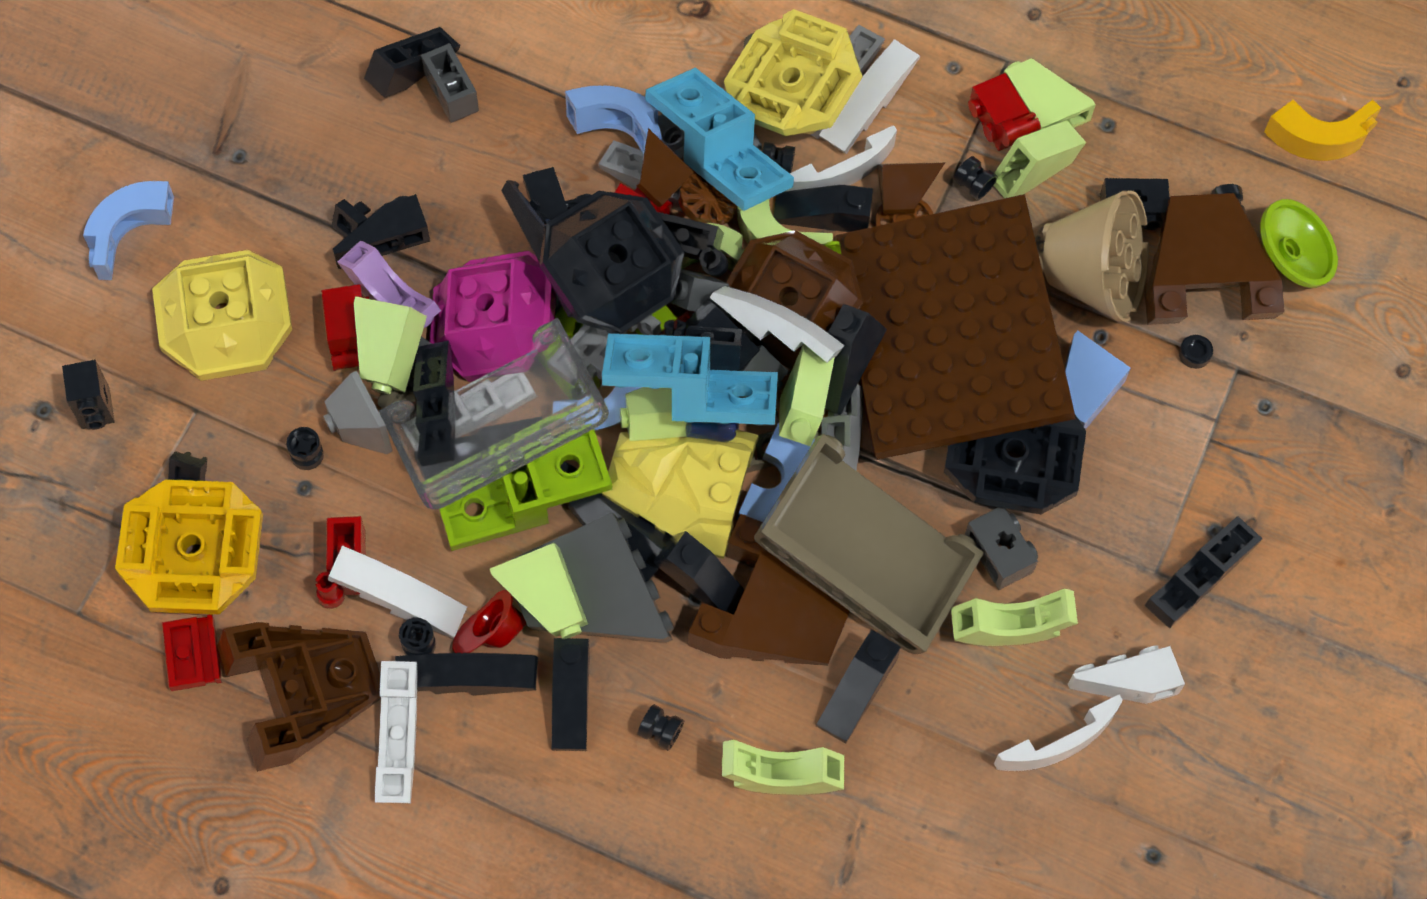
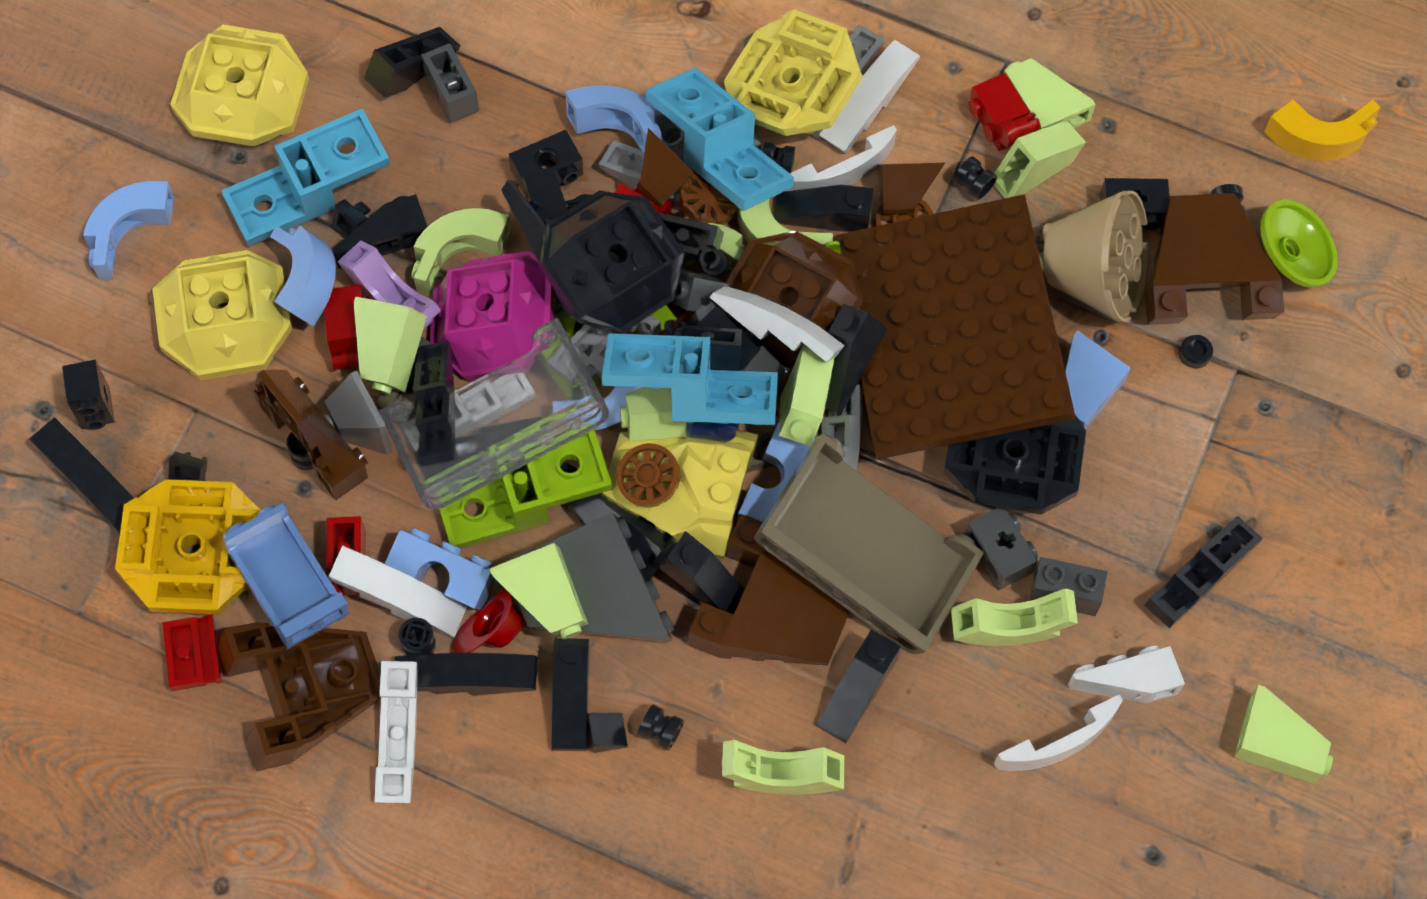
(82, 471): none -> black slope
(246, 111): none -> light yellow piece
(284, 575): none -> medium blue panel
(286, 402): none -> reddish brown wedge
(305, 176): none -> medium azure bracket
(311, 274): none -> light blue arch
(453, 233): none -> yellowish green arch
(469, 579): none -> light blue arch
(555, 151): none -> black brick
(607, 731): none -> black slope
(648, 475): none -> dark orange wheel
(1057, 575): none -> dark grey brick
(1281, 739): none -> yellowish green slope

